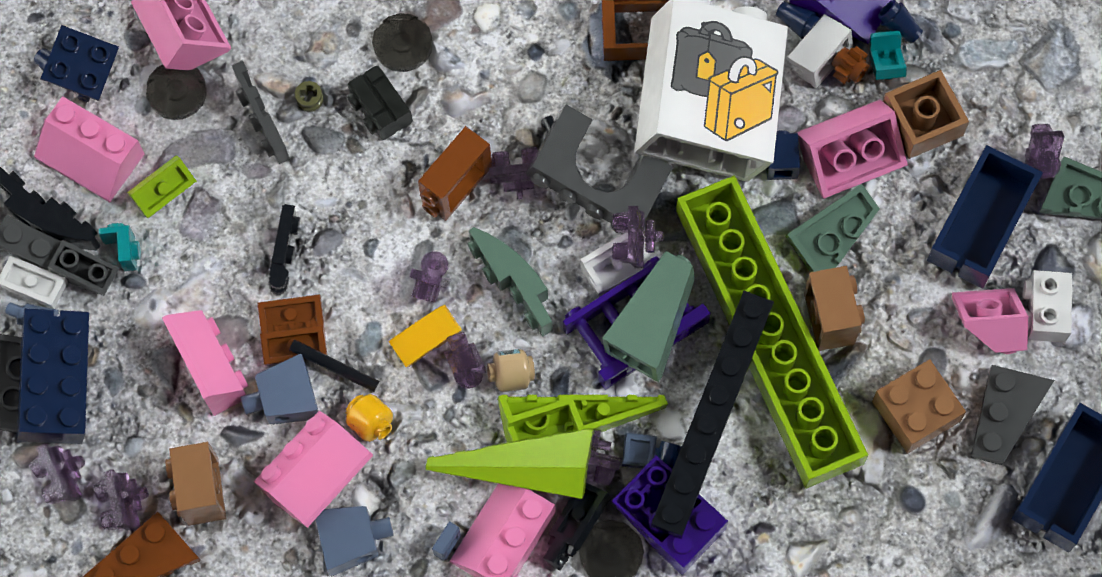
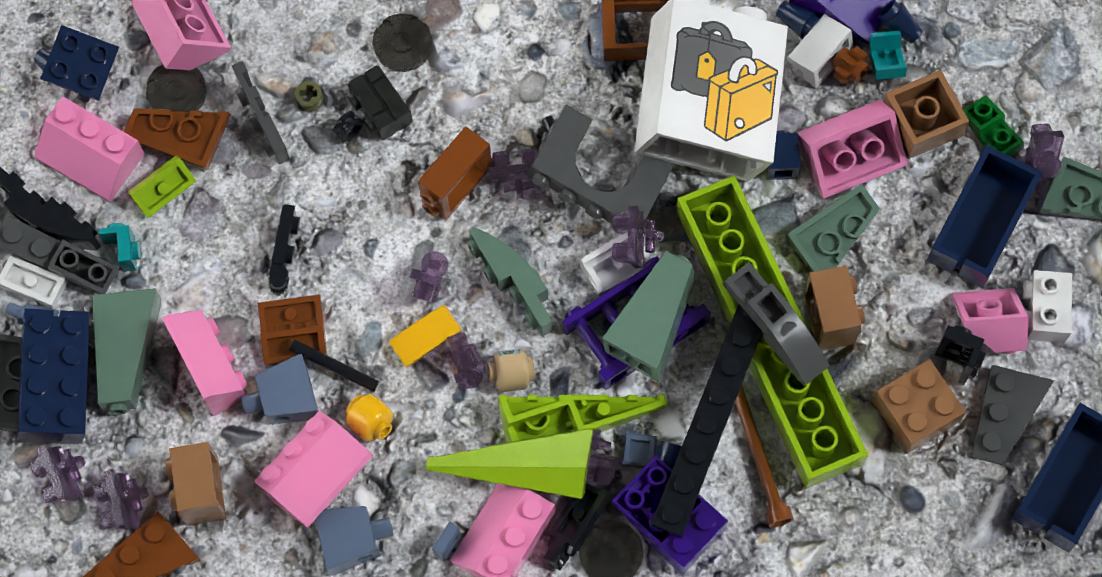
(123, 342): none -> sand green slope
(180, 133): none -> dark orange wing
(348, 126): none -> black bush
(778, 512): none -> dark orange piece
(779, 323): none -> dark grey slope
(962, 348): none -> black bracket
(990, 127): none -> green slope

